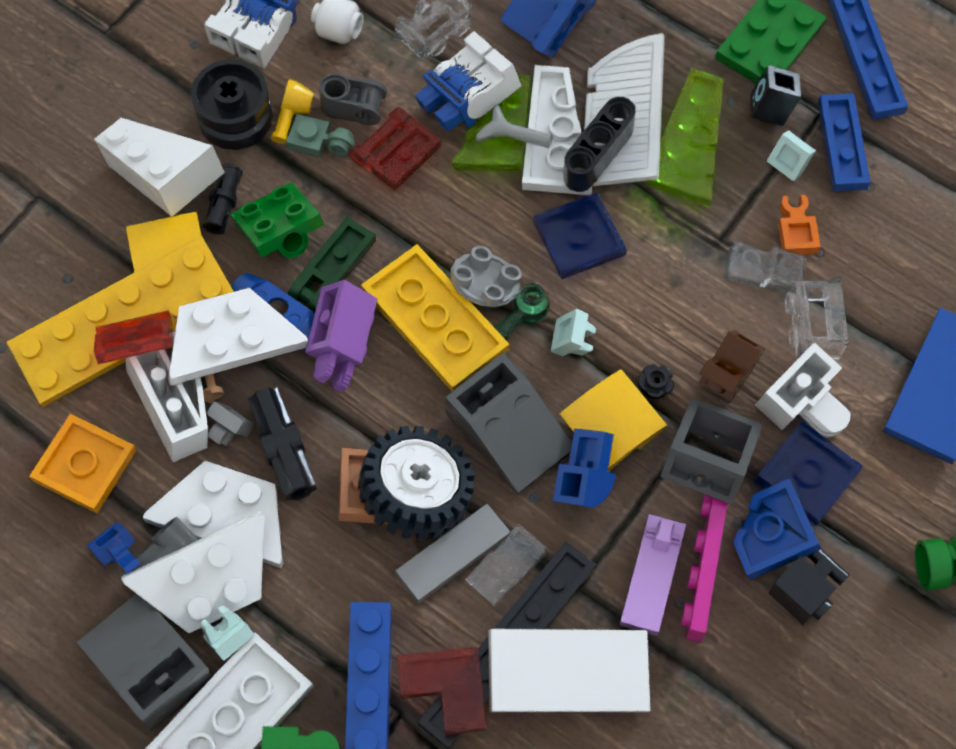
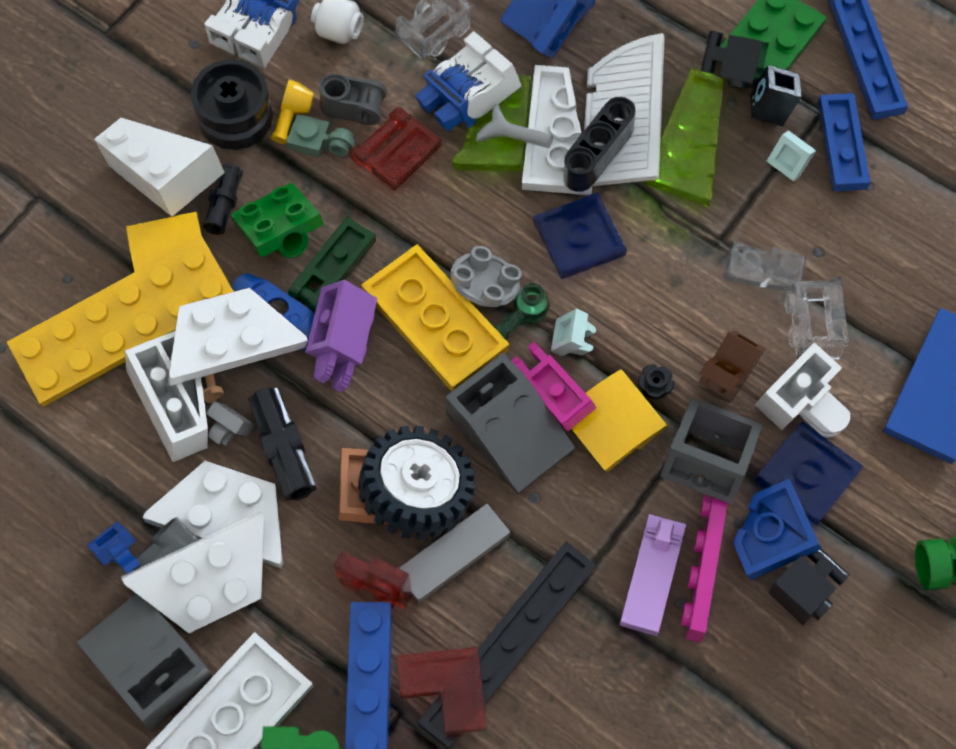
(83, 463): light orange plate -> none
(133, 337): clear red plate -> none
(228, 634): light aqua tile -> none
(379, 578): none -> clear red plate
(507, 565): clear slope -> none
(556, 388): none -> dark pink hinge
(568, 670): white tile -> none
(586, 476): blue brick -> none
(741, 59): none -> black brick
(797, 231): orange plate -> none

